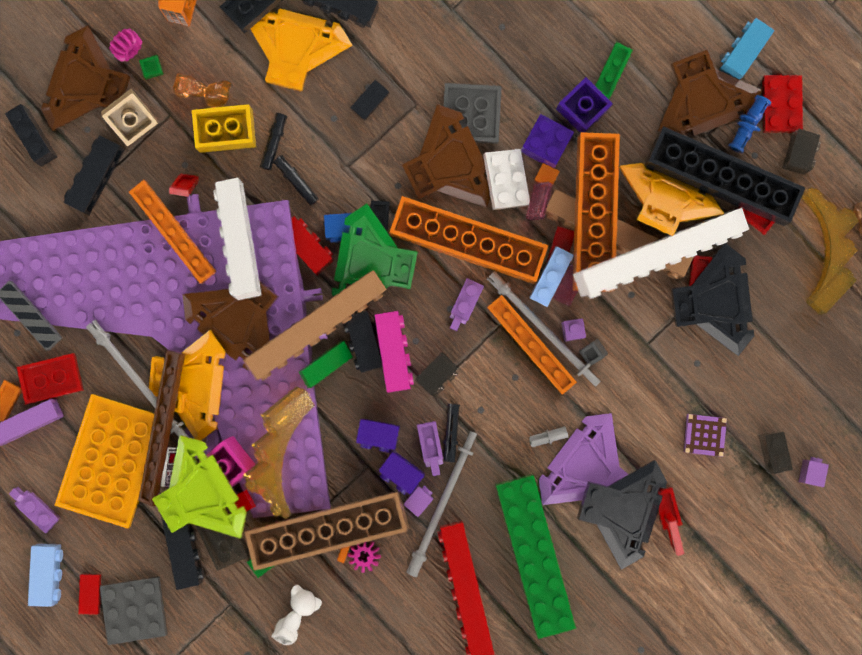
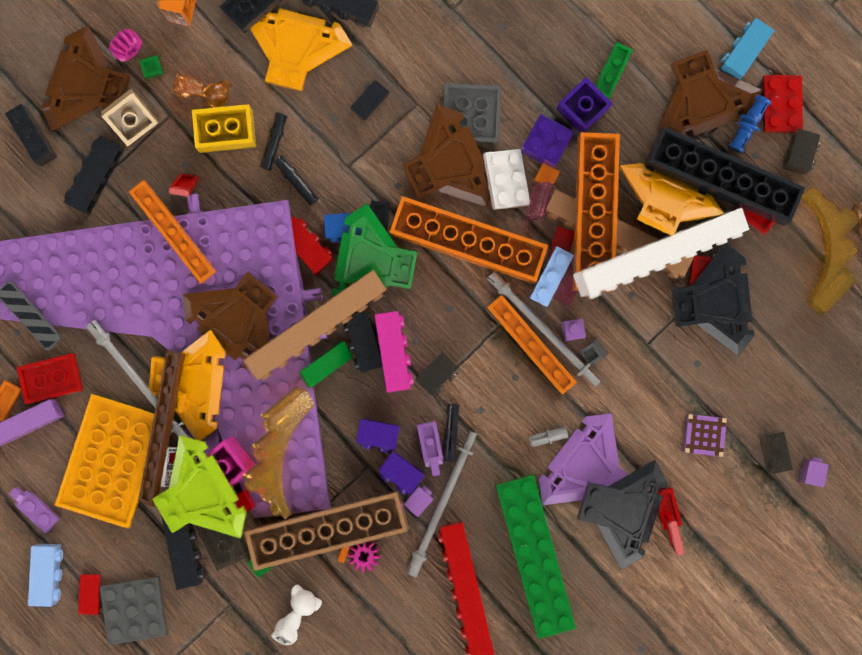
(237, 238): white brick -> none
(465, 303): medium lavender hinge -> none

